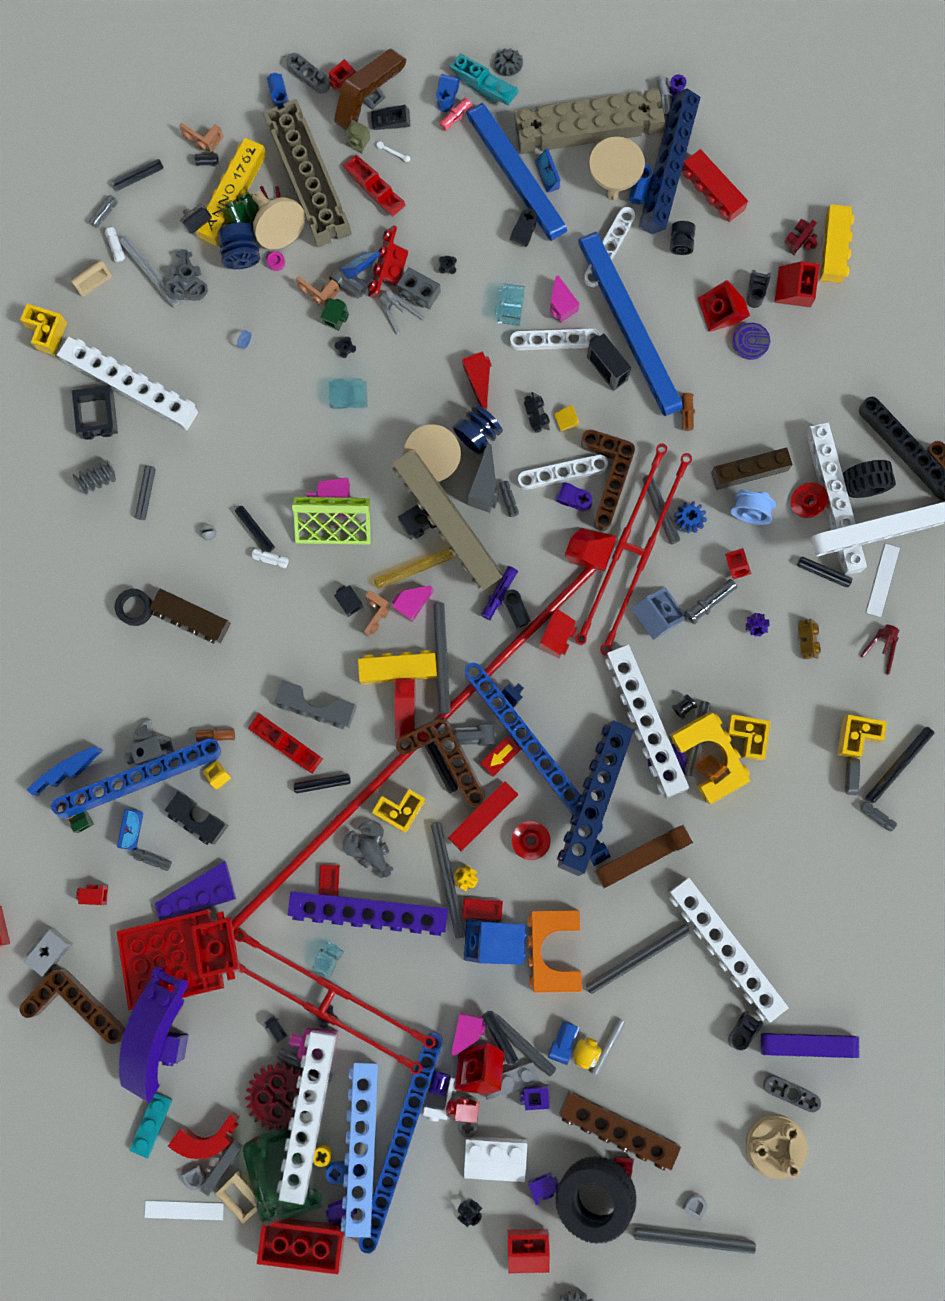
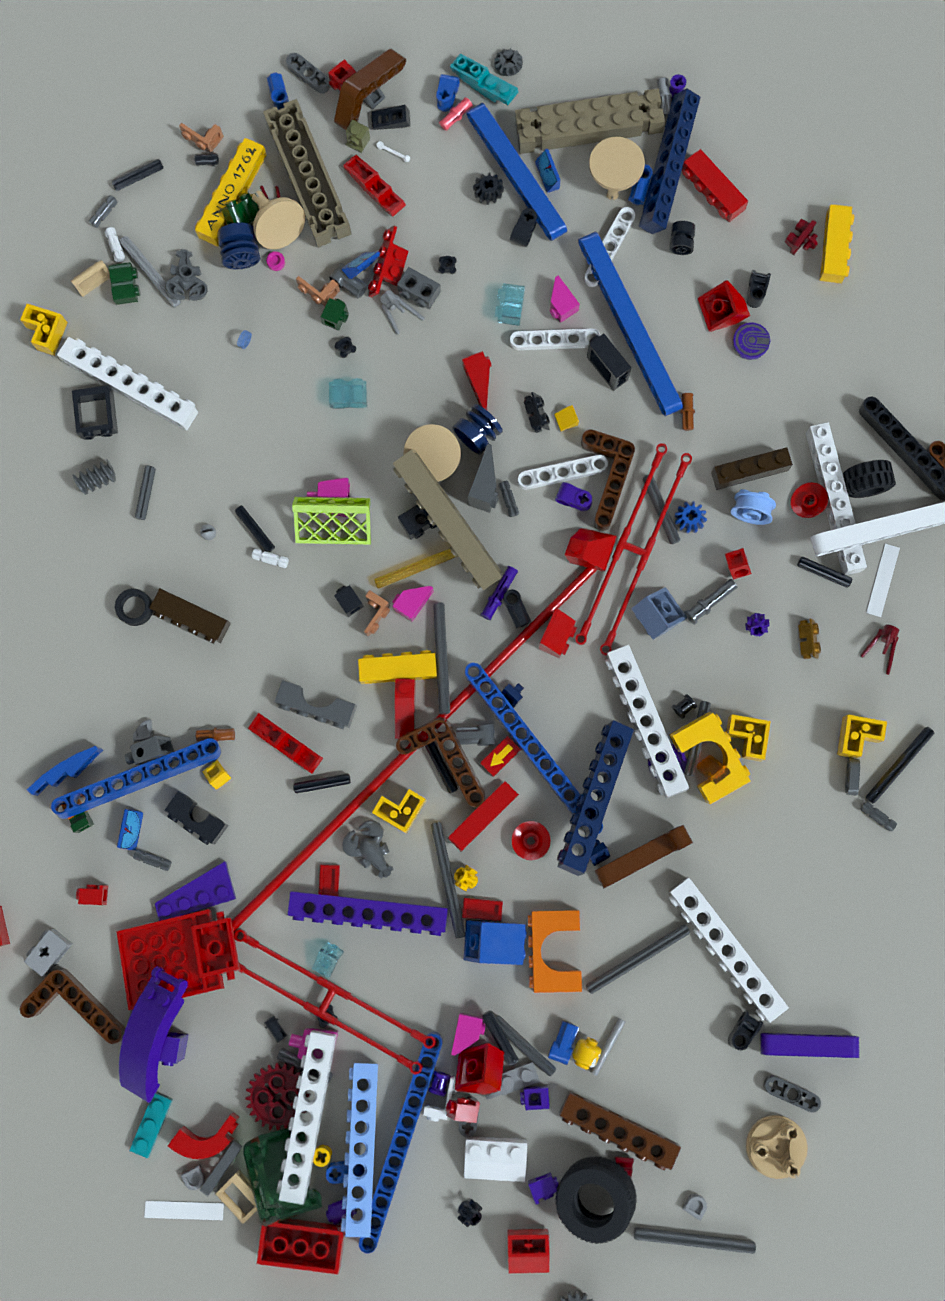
(124, 283): none -> dark green brick
(195, 218): black piece -> none
(488, 188): none -> black gear
(797, 284): red slope -> none

